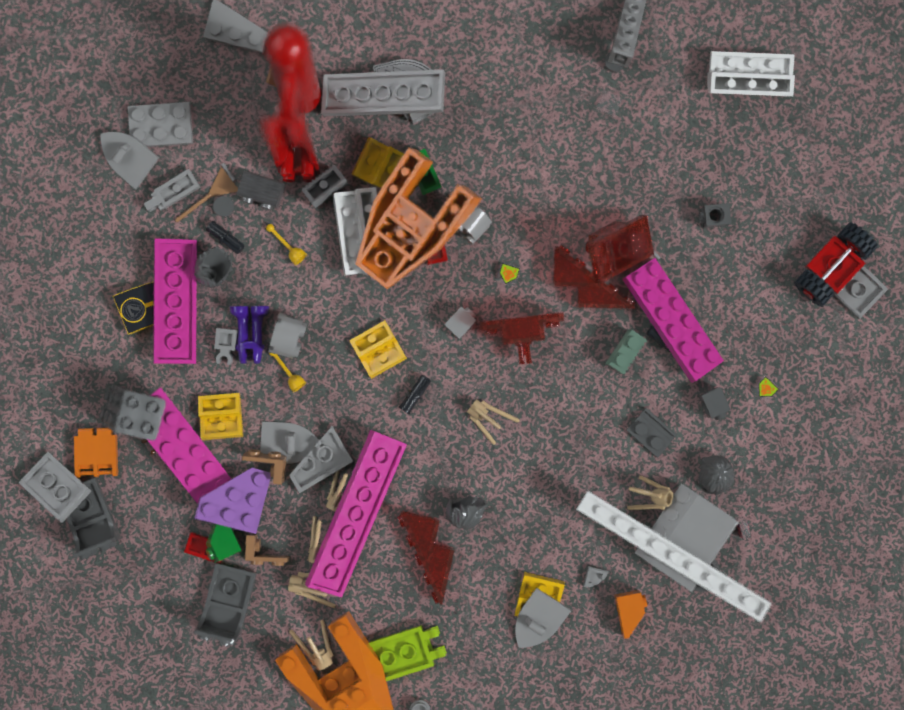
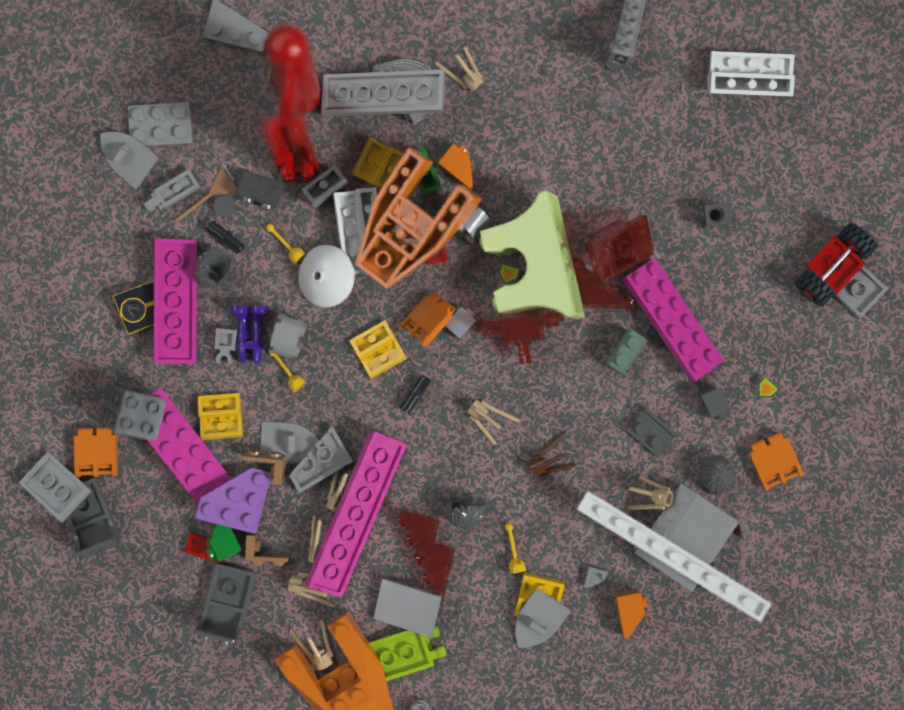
(335, 276): none -> white dish
(407, 607): none -> light grey tile
(428, 318): none -> orange plate
(457, 165): none -> orange slope
(472, 79): none -> tan plant
(516, 565): none -> yellow hinge
(539, 465): none -> reddish brown plant
(550, 269): none -> yellowish green piece
(774, 460): none -> orange plate

